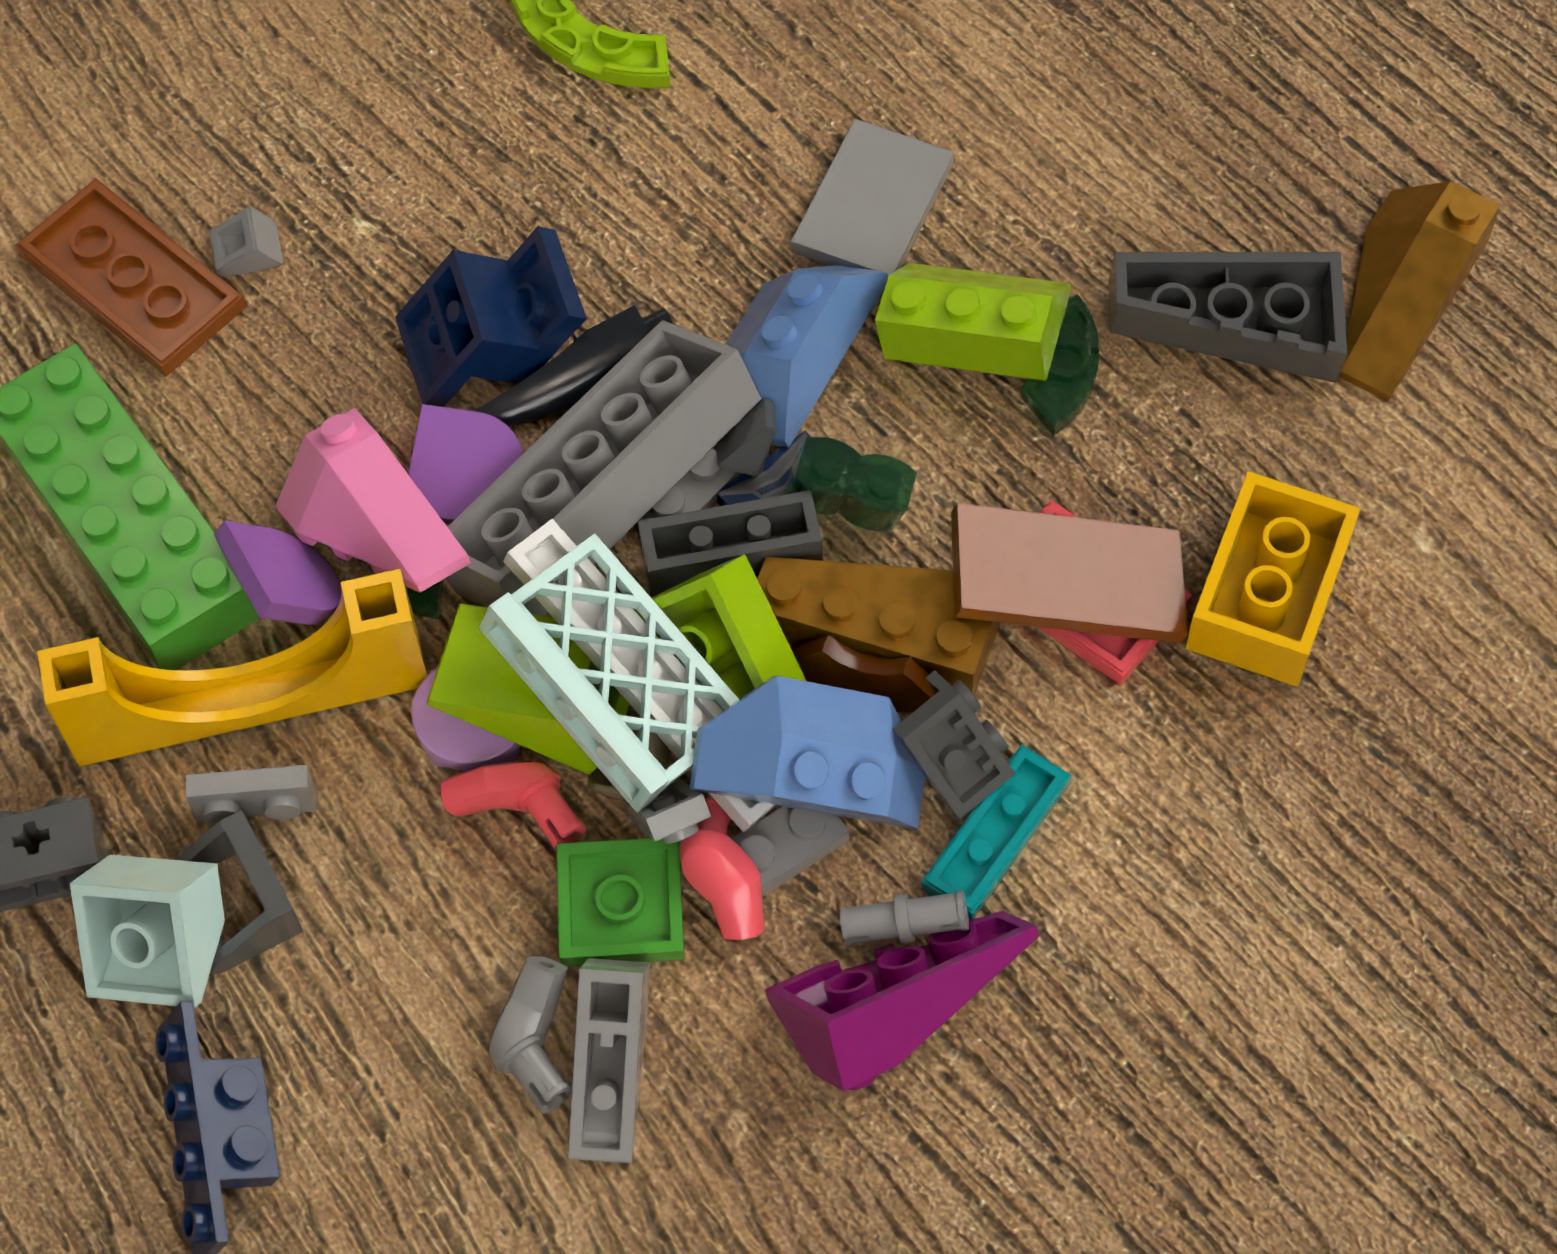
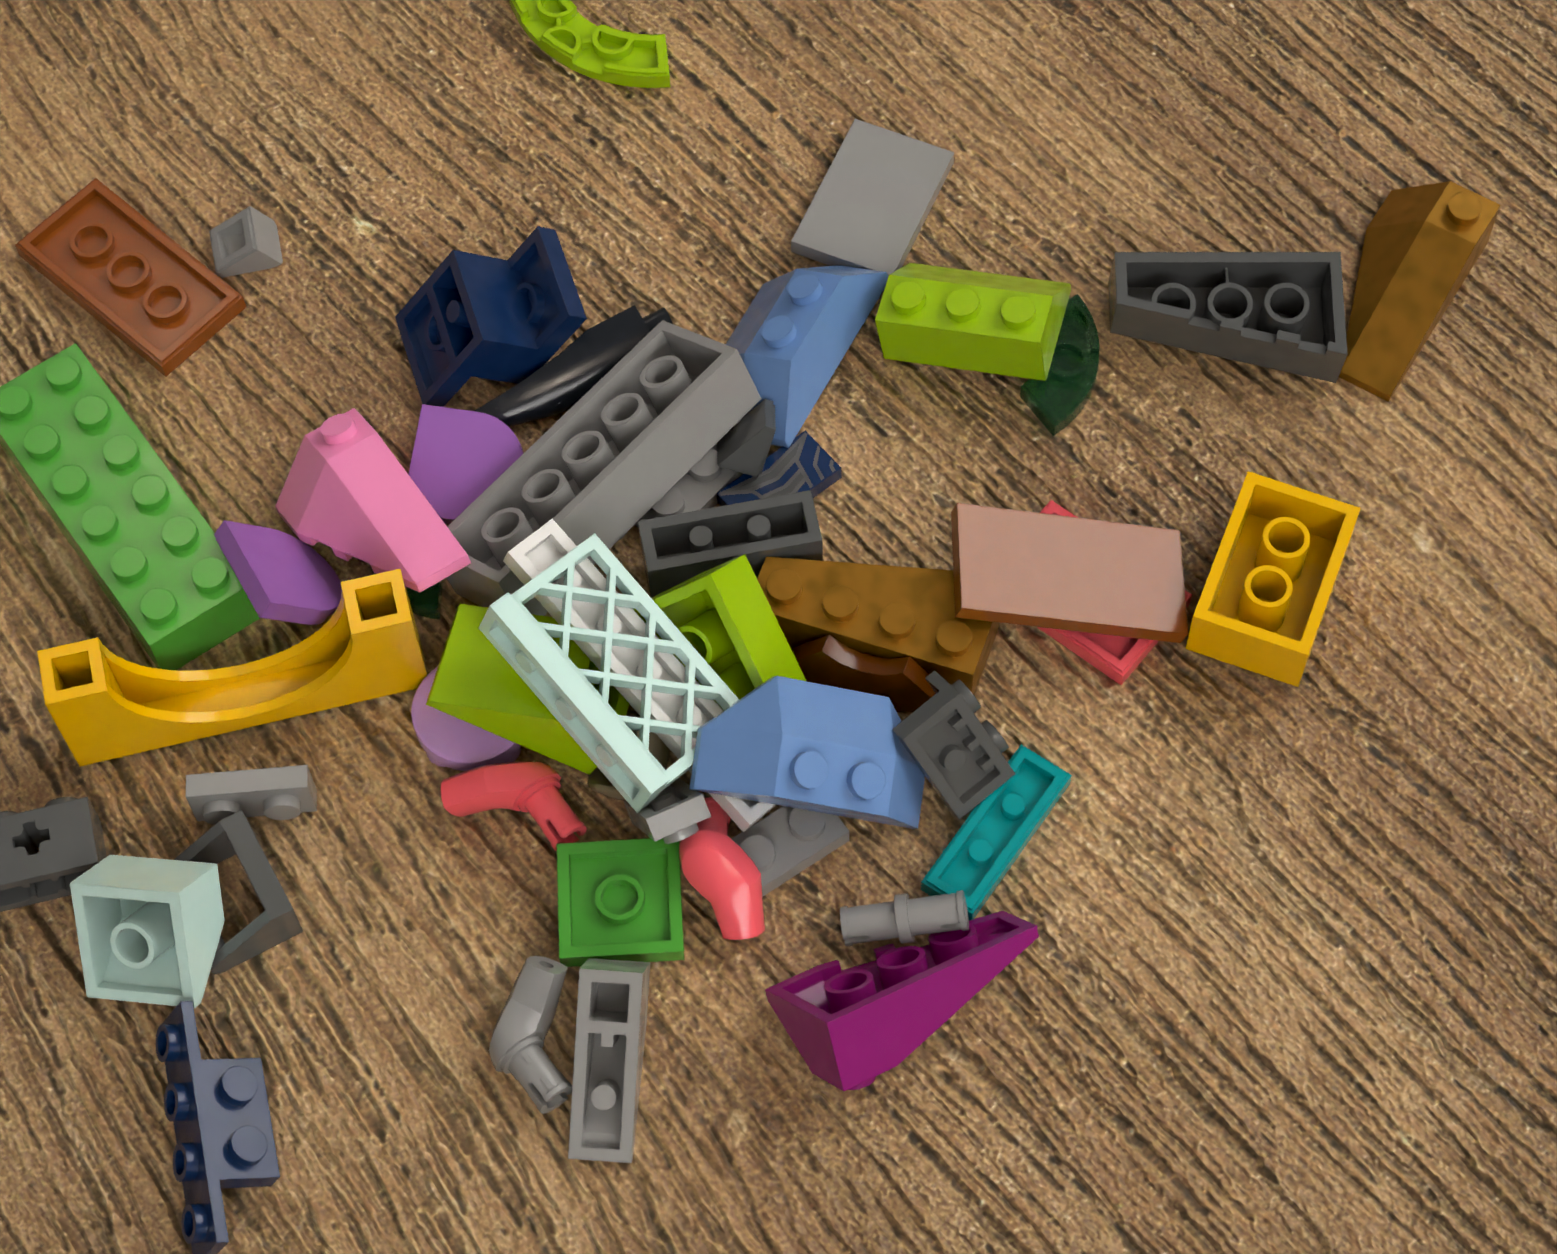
(863, 489): clear green brick -> none

